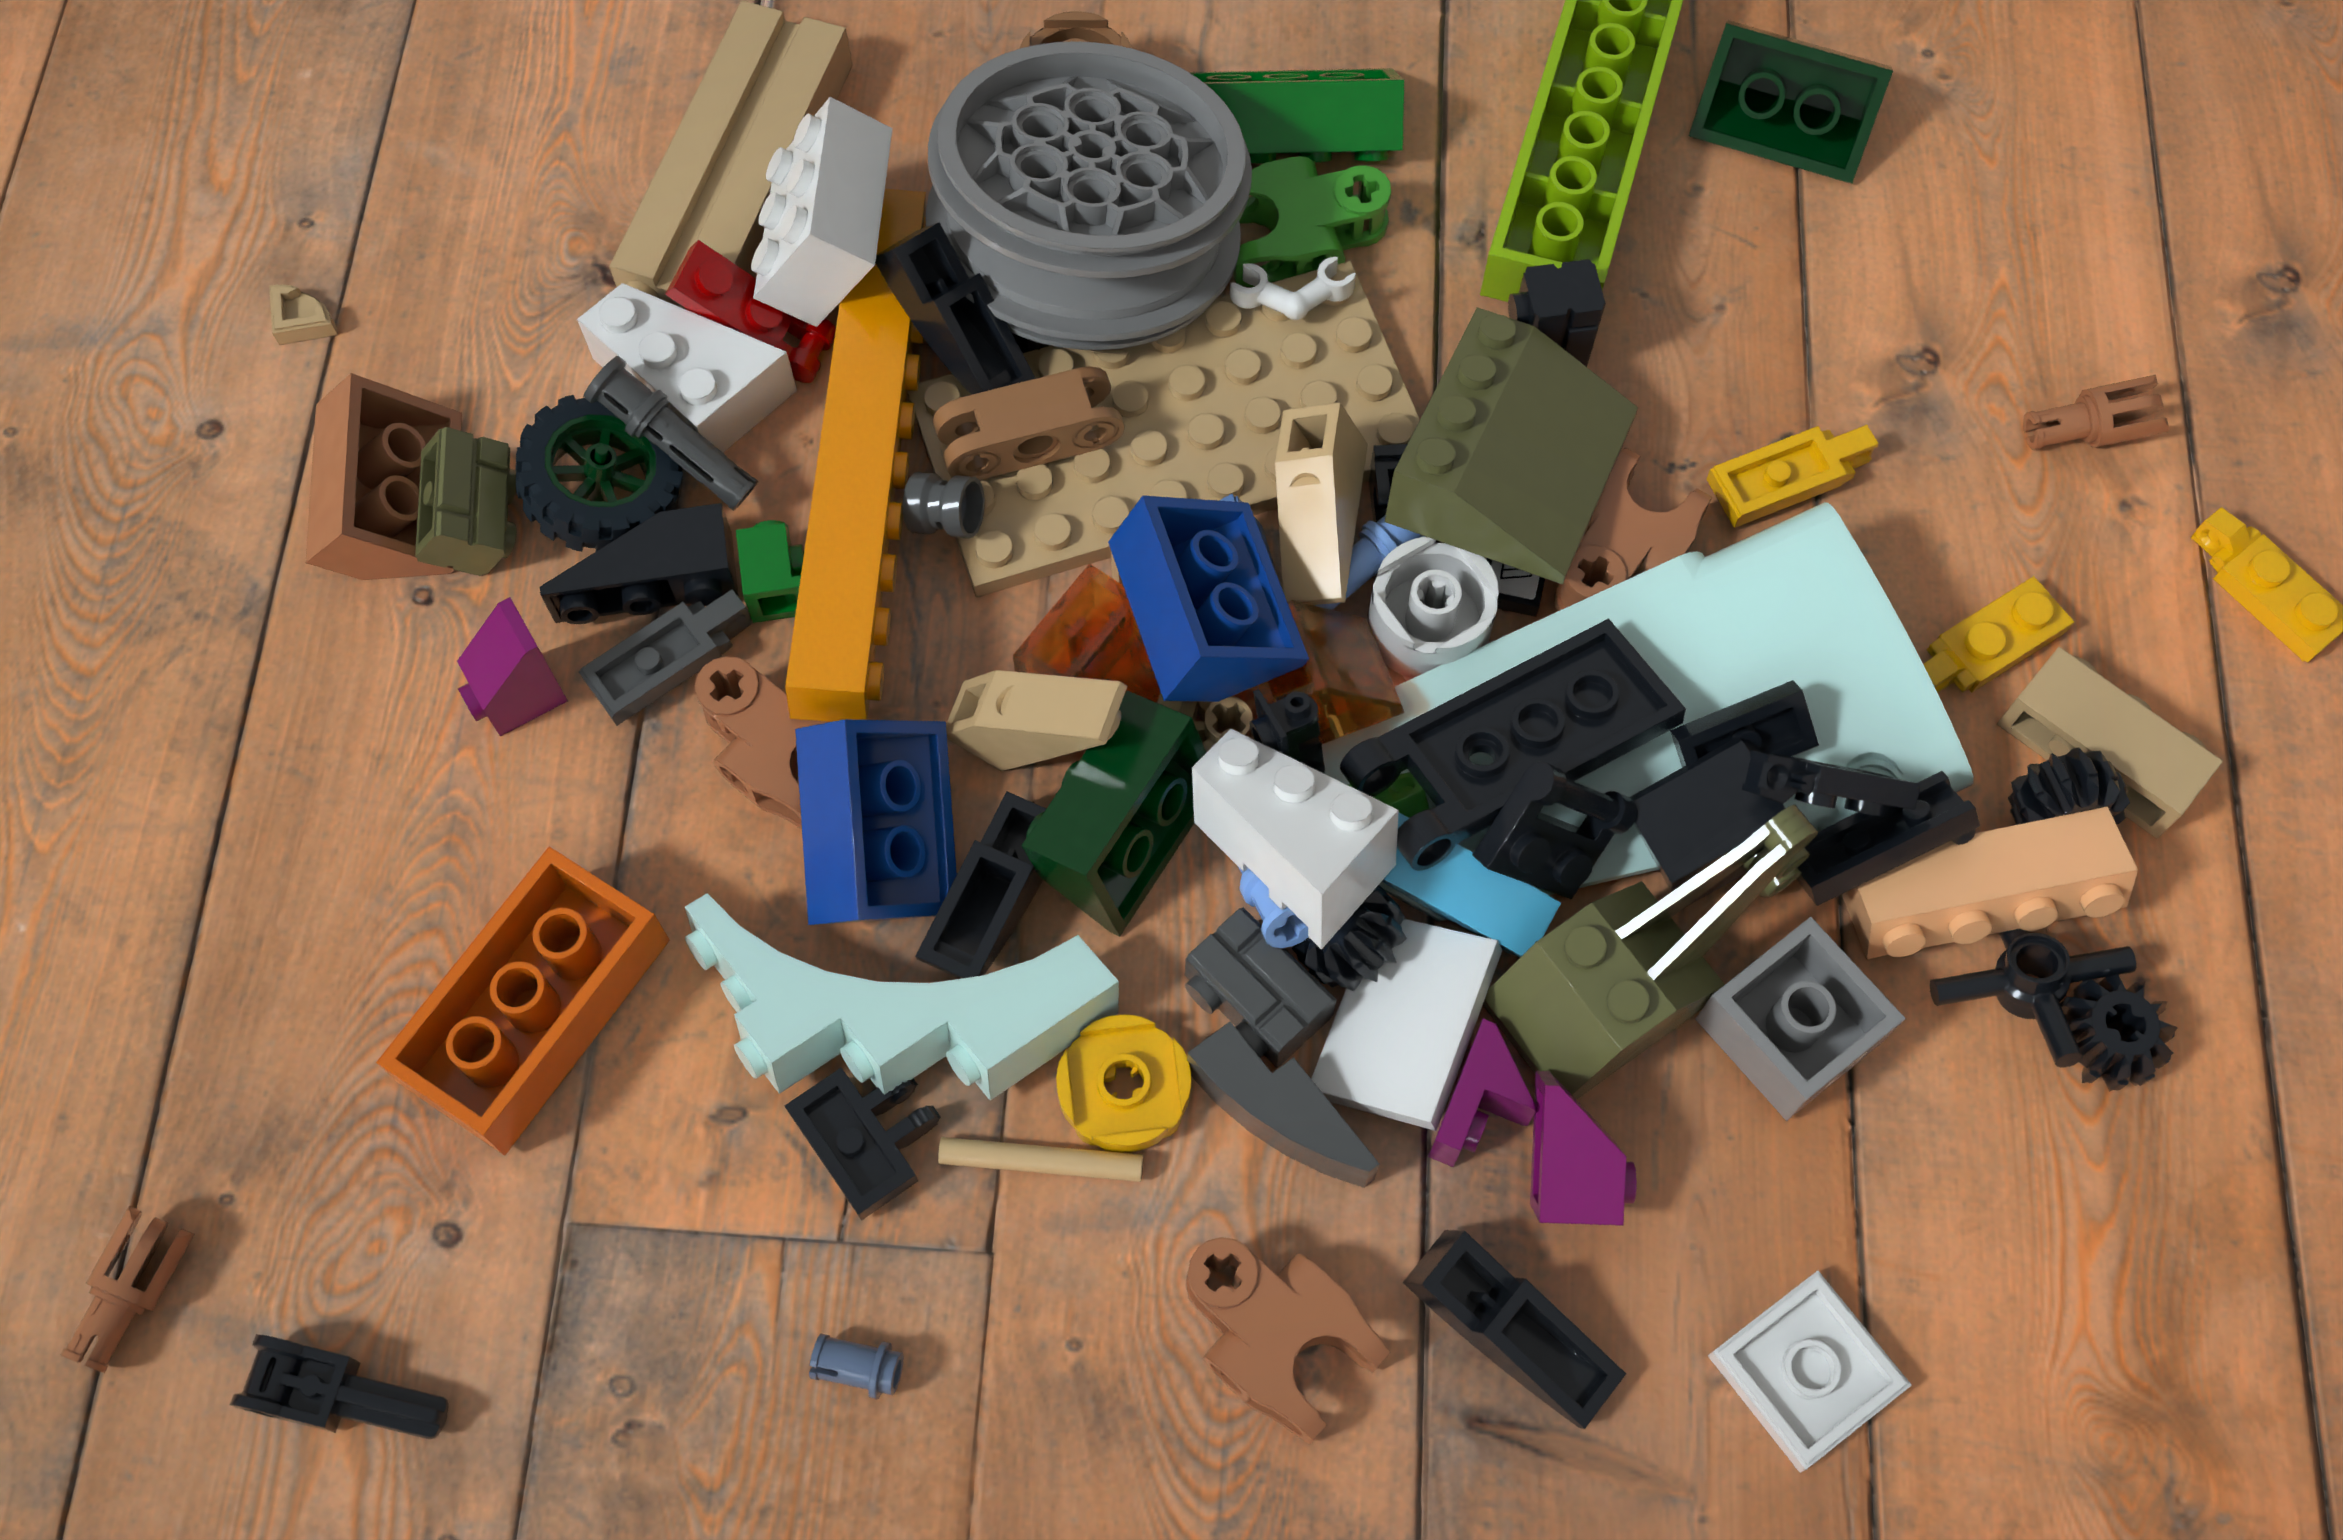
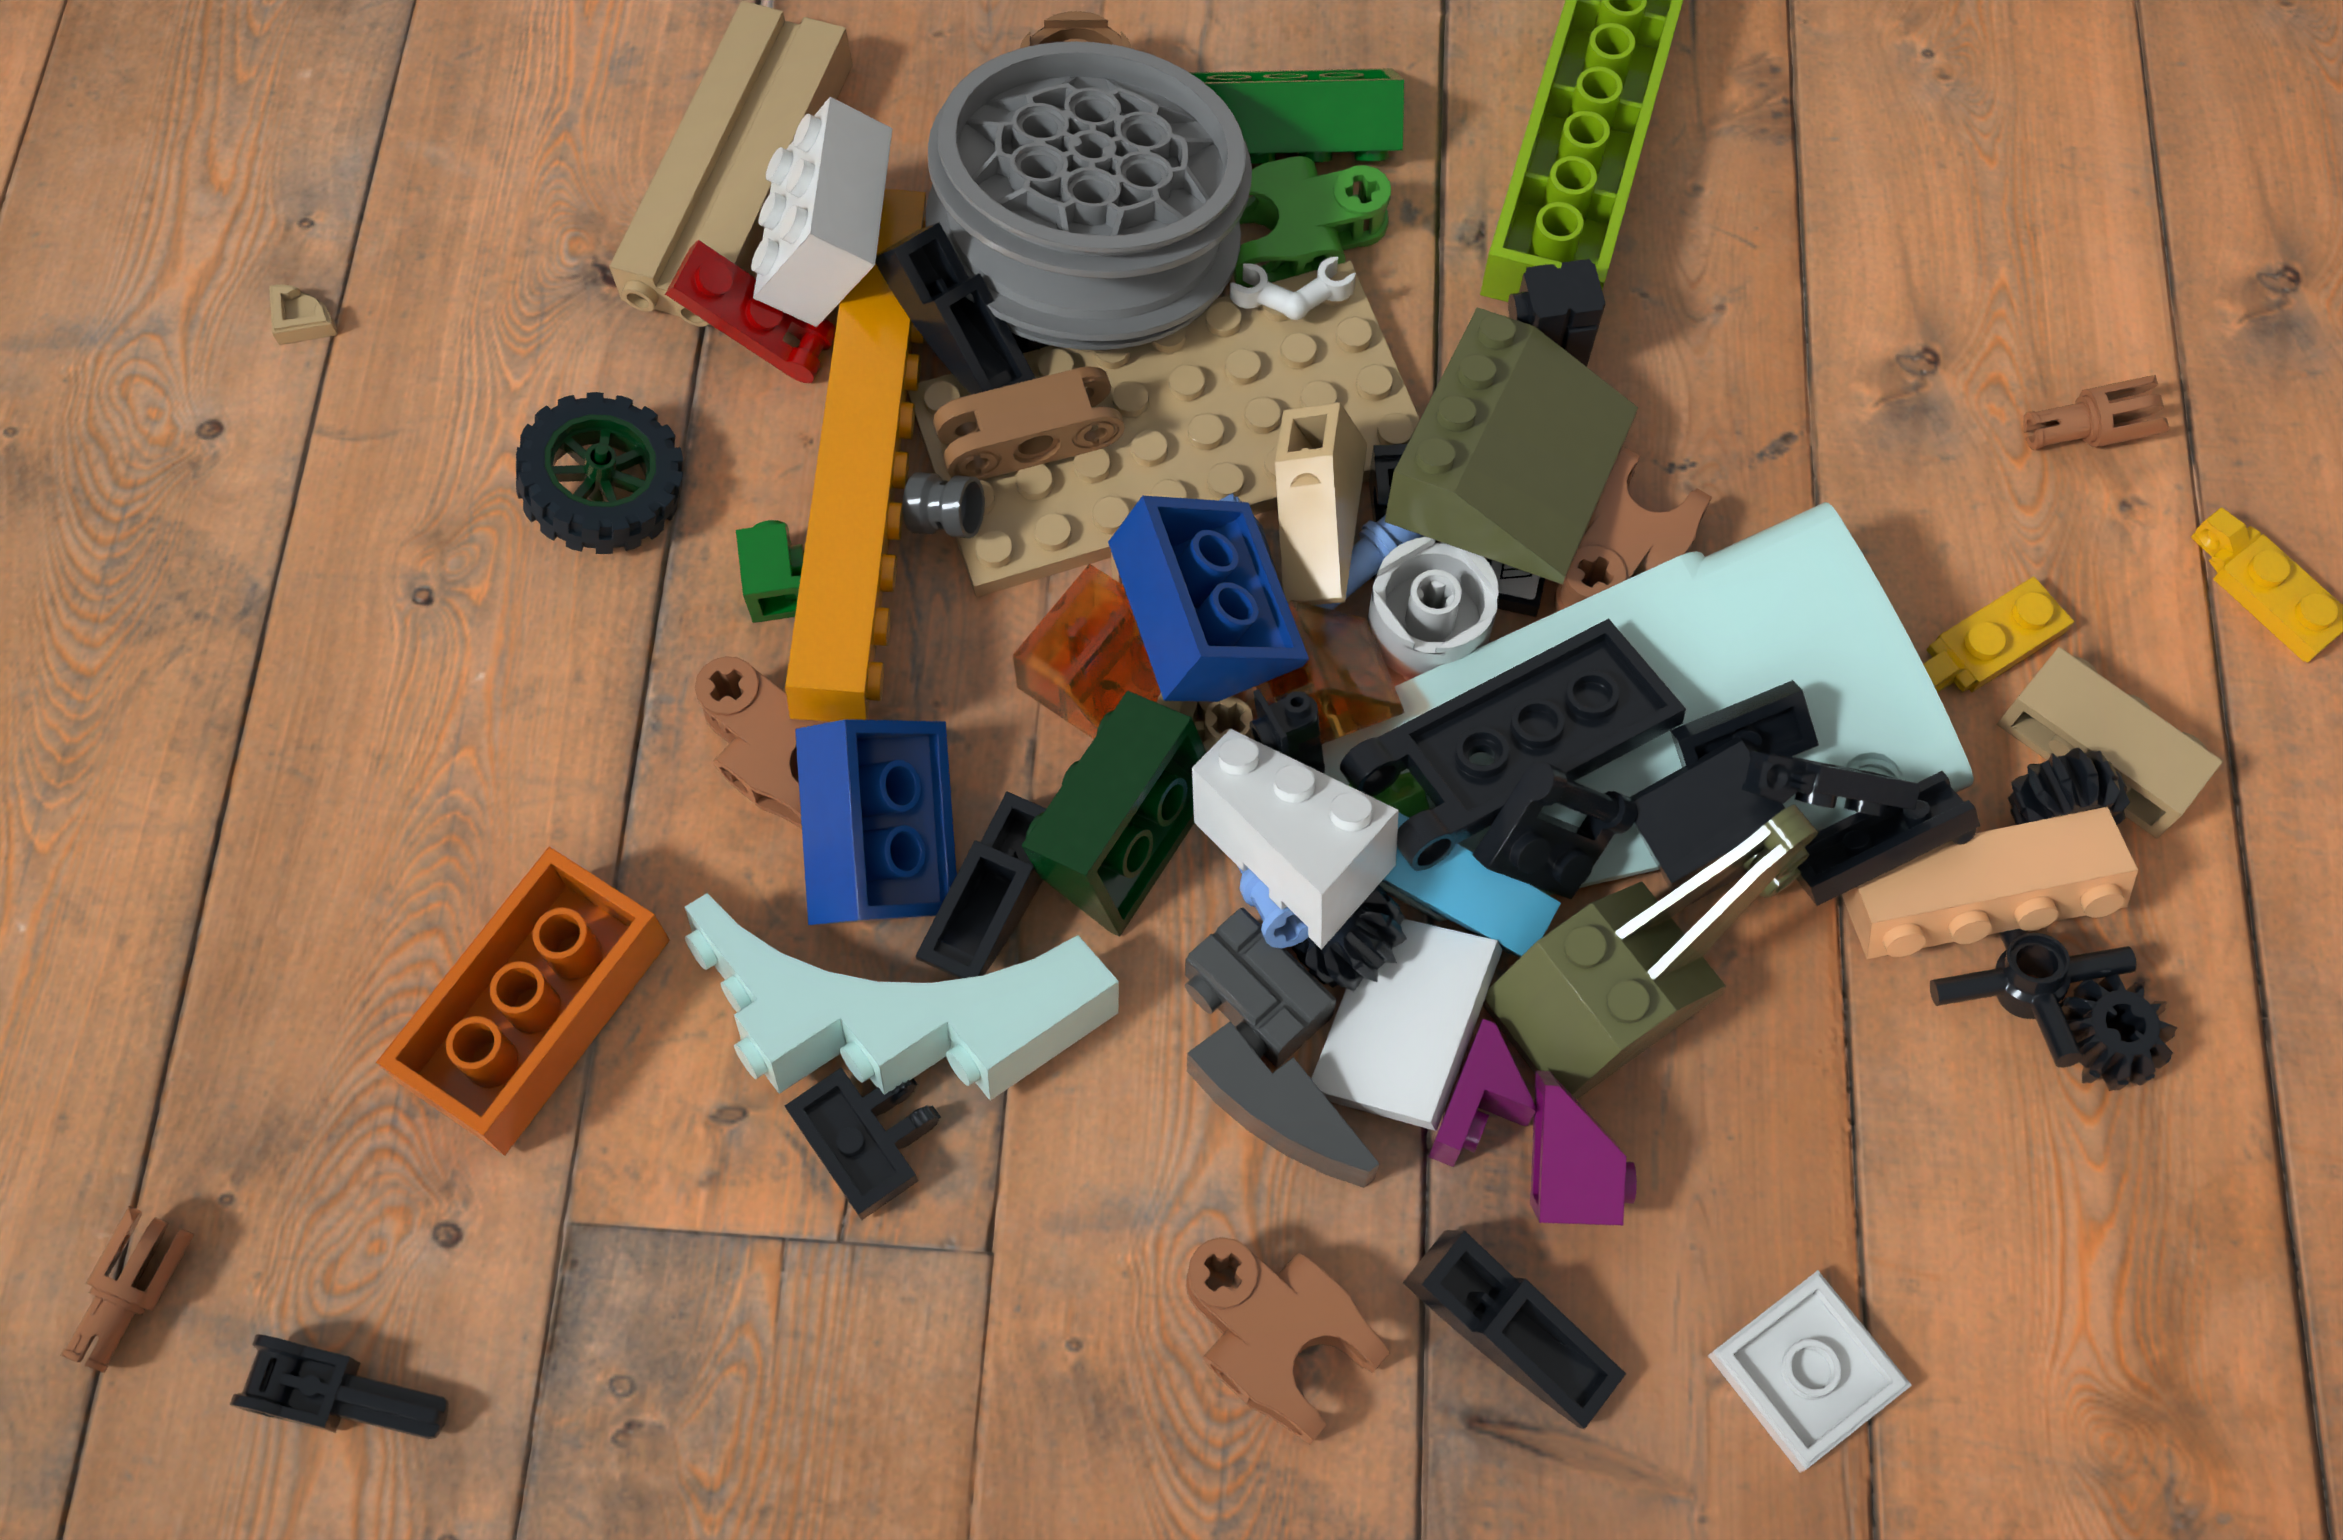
(370, 479): nougat slope -> none
(465, 502): olive brick -> none
(507, 673): magenta slope -> none
(648, 416): dark grey pin -> none
(655, 565): black slope -> none
(664, 654): dark grey hinge -> none
(710, 372): white wedge -> none
(857, 1365): sand blue pin -> none
(1033, 717): tan slope -> none
(1040, 1159): tan bar -> none
(1093, 1060): yellow plate -> none
(1789, 472): yellow hinge -> none
(1790, 101): dark green slope -> none
(1799, 1018): light grey brick -> none

